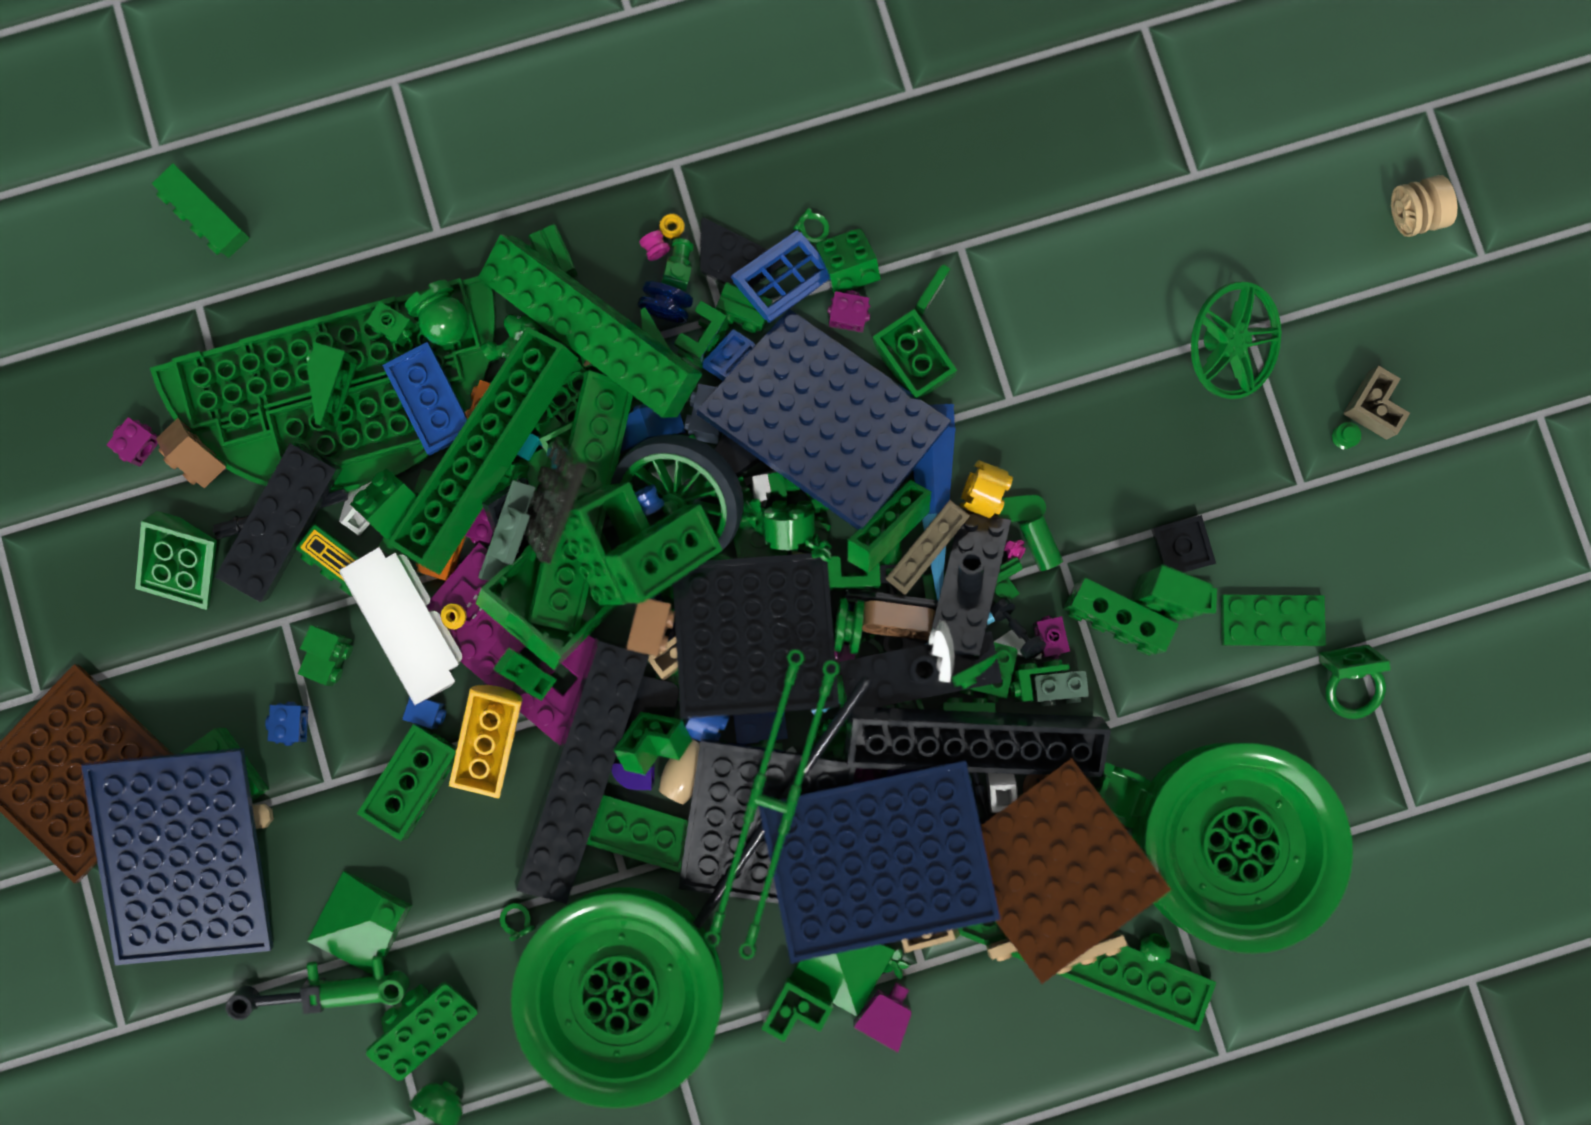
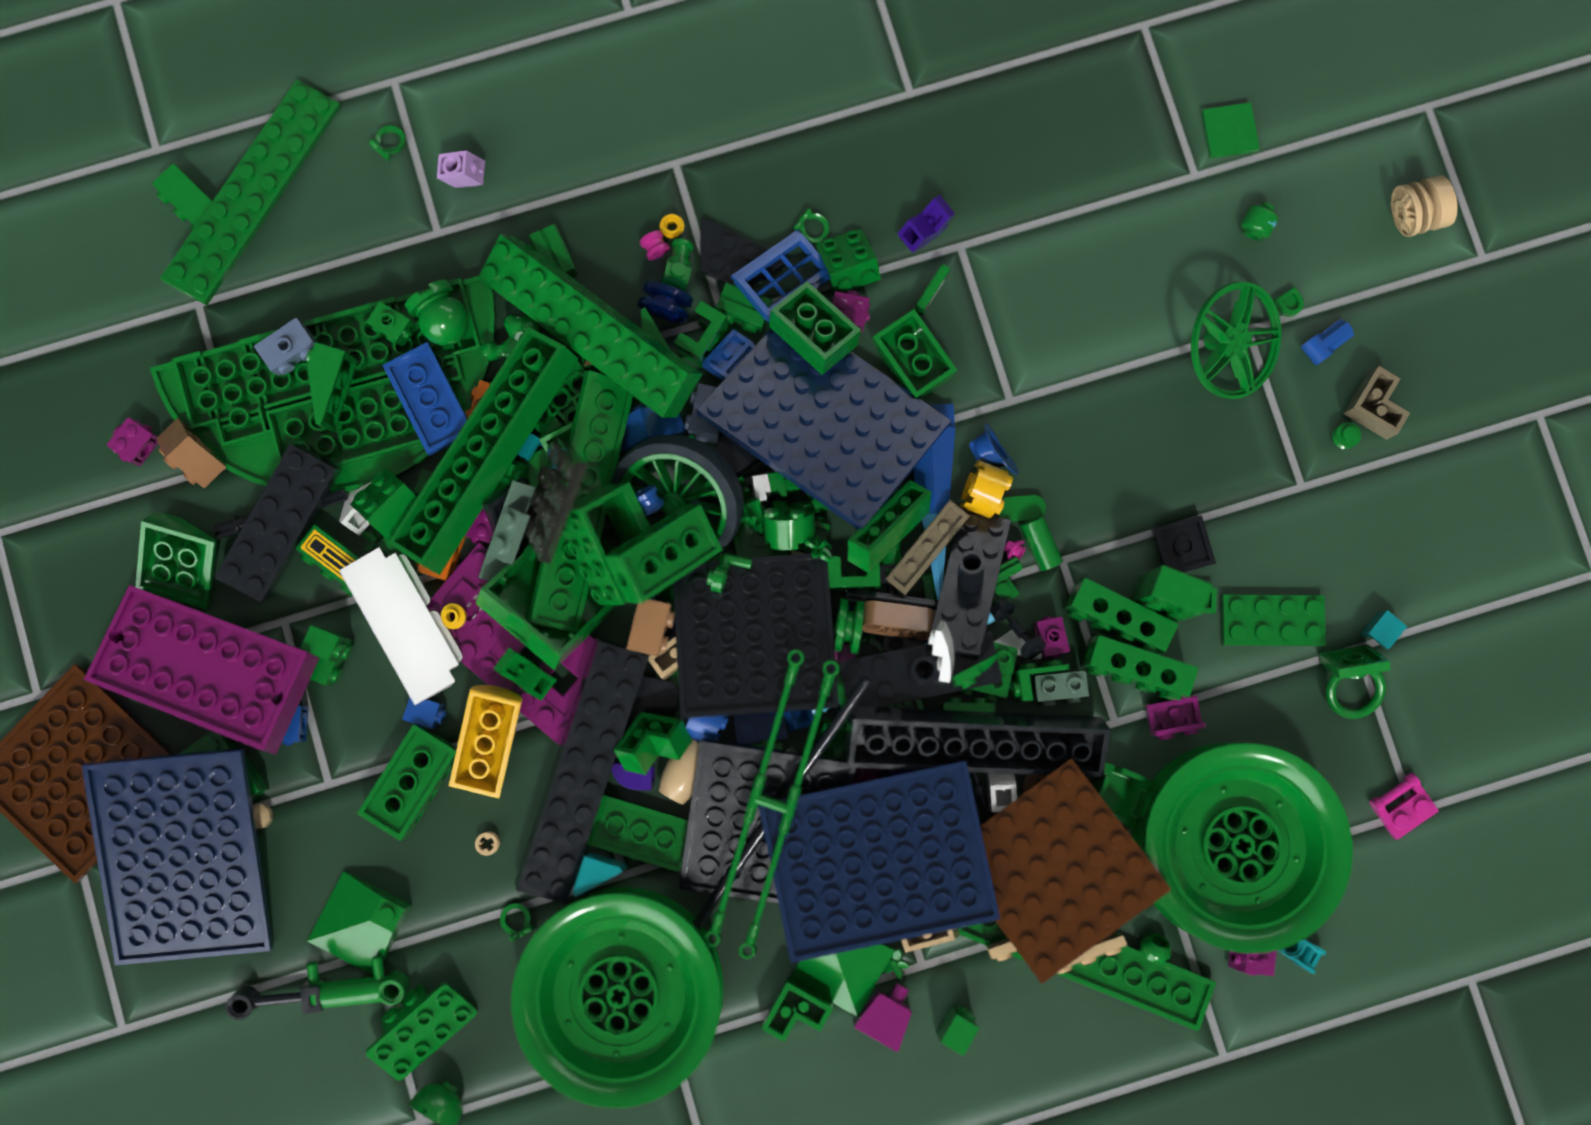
(202, 669): none -> magenta piece
(250, 193): none -> green plate
(286, 347): none -> sand blue brick
(374, 540): none -> green plant
(385, 153): none -> green piece
(461, 169): none -> lavender head
(487, 851): none -> tan bush
(596, 870): none -> teal slope
(718, 577): none -> green plate
(798, 719): none -> blue plate
(814, 327): none -> green brick
(926, 225): none -> dark purple brick
(958, 1029): none -> green brick
(989, 450): none -> blue piece
(1174, 717): none -> magenta bracket
(1177, 675): none -> green brick
(1230, 130): none -> green tile
(1253, 963): none -> magenta head
(1259, 221): none -> green head
(1289, 303): none -> green tile
(1304, 955): none -> teal piece
(1324, 344): none -> blue piece
(1384, 629): none -> teal panel
(1409, 812): none -> dark pink plate

